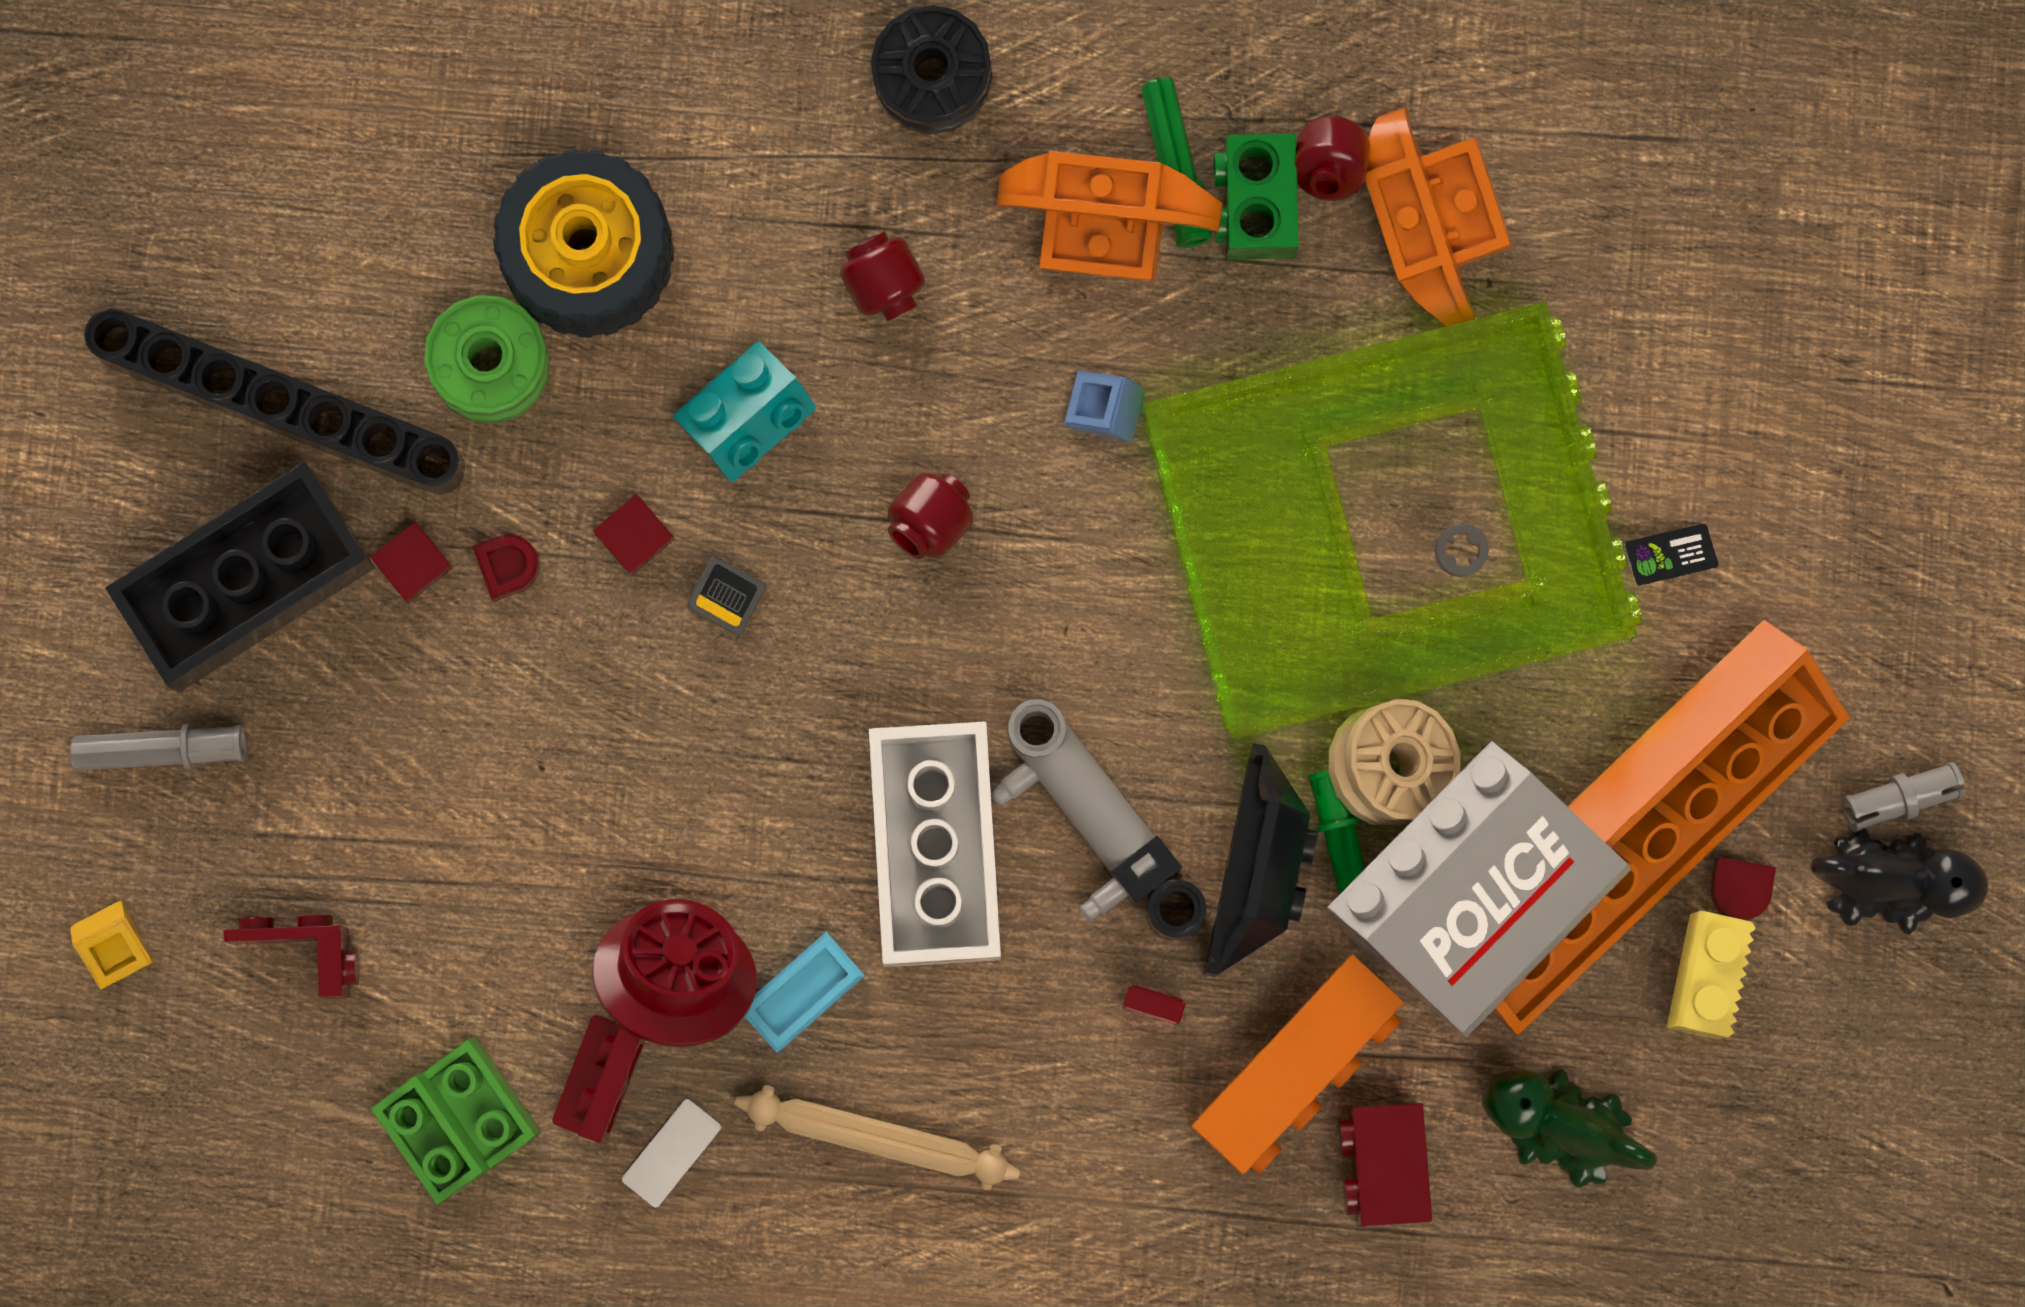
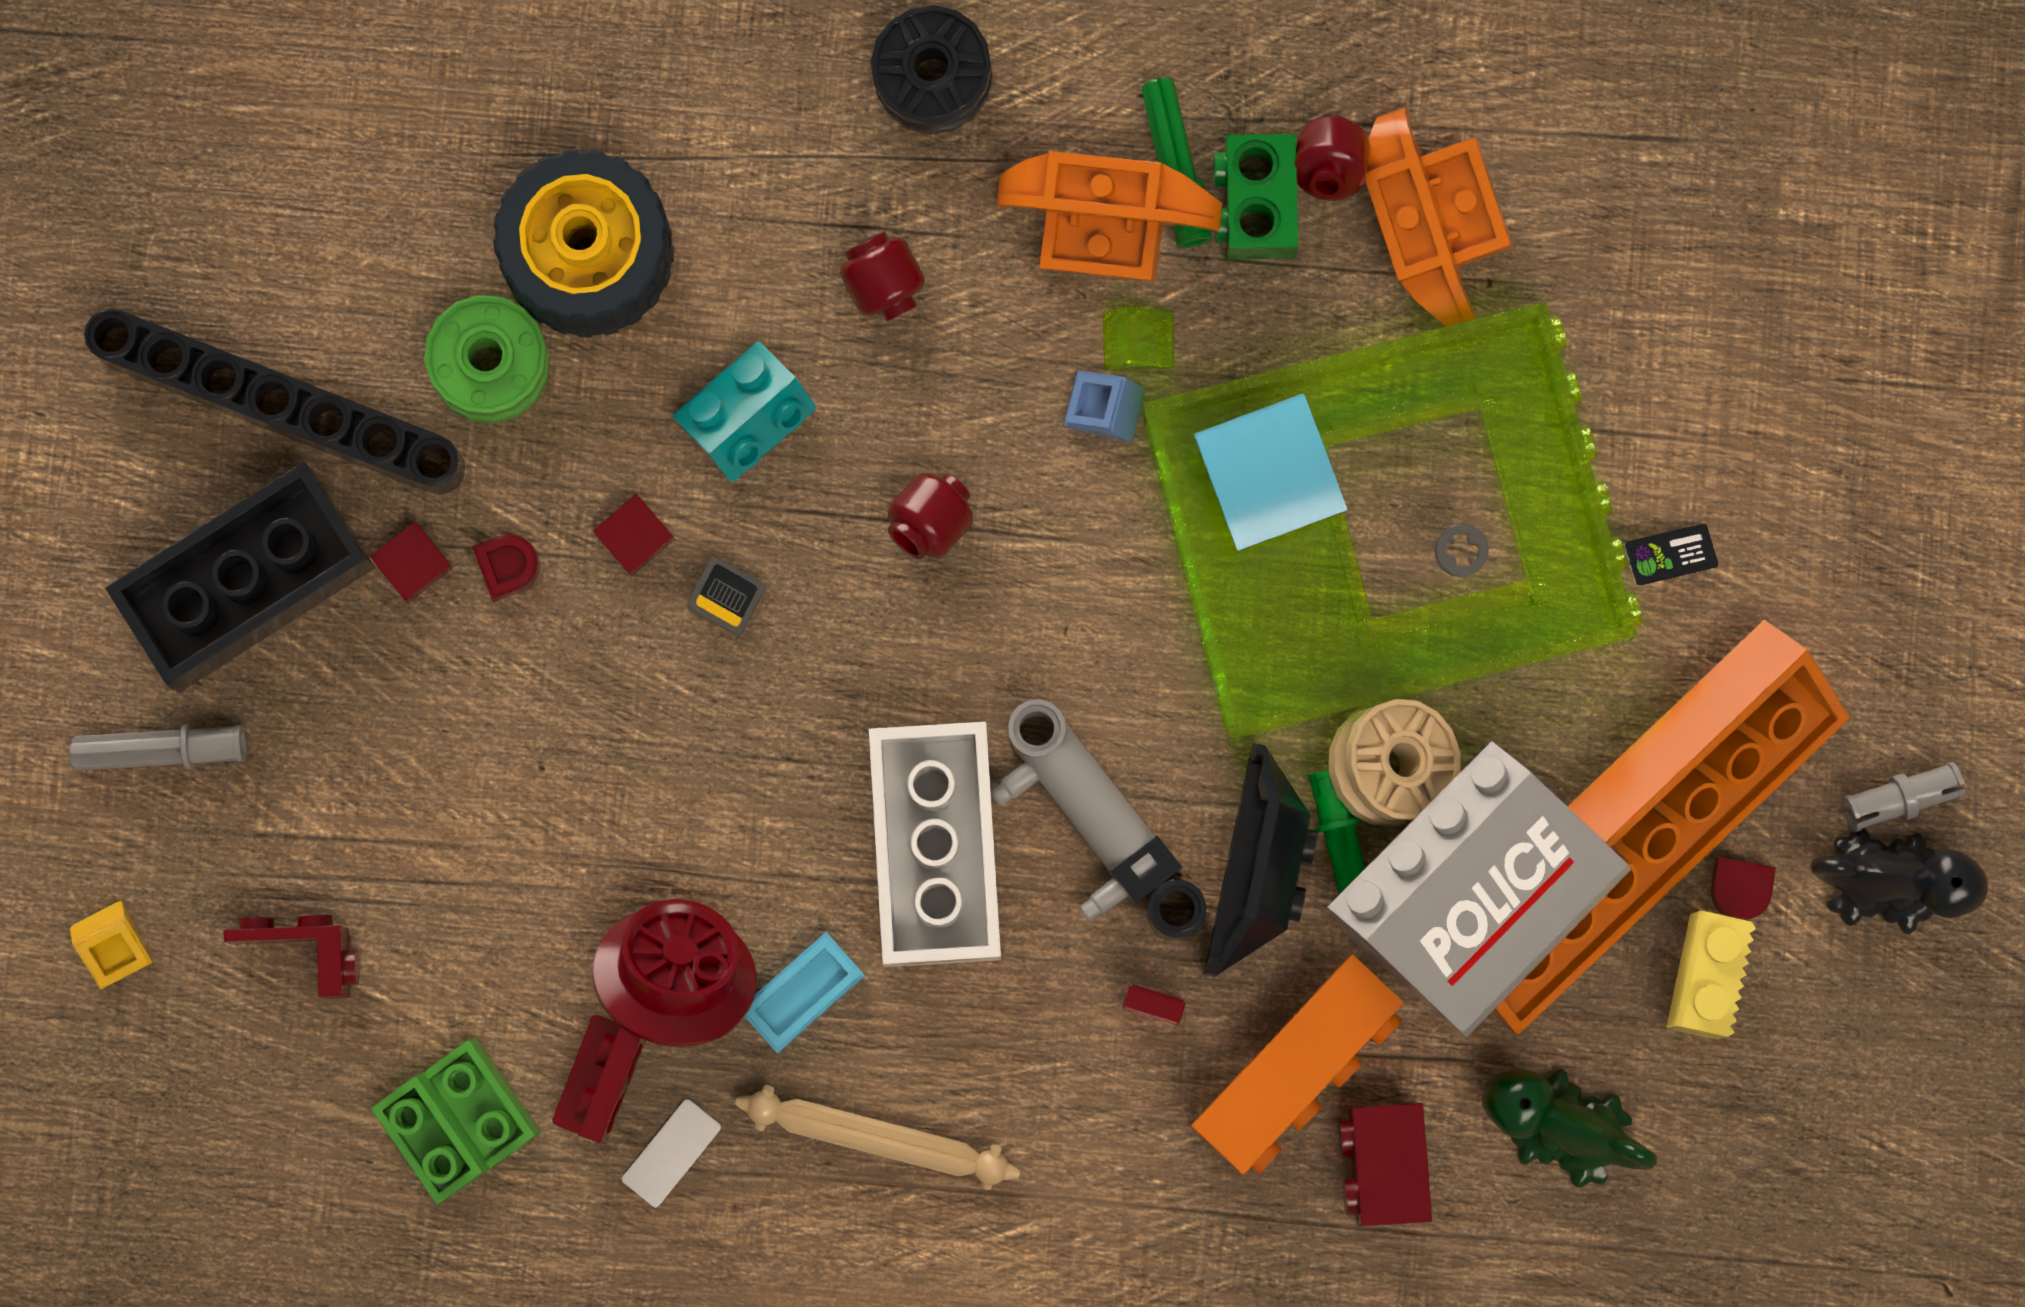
(1138, 339): none -> clear neon green slope
(1270, 471): none -> medium azure slope

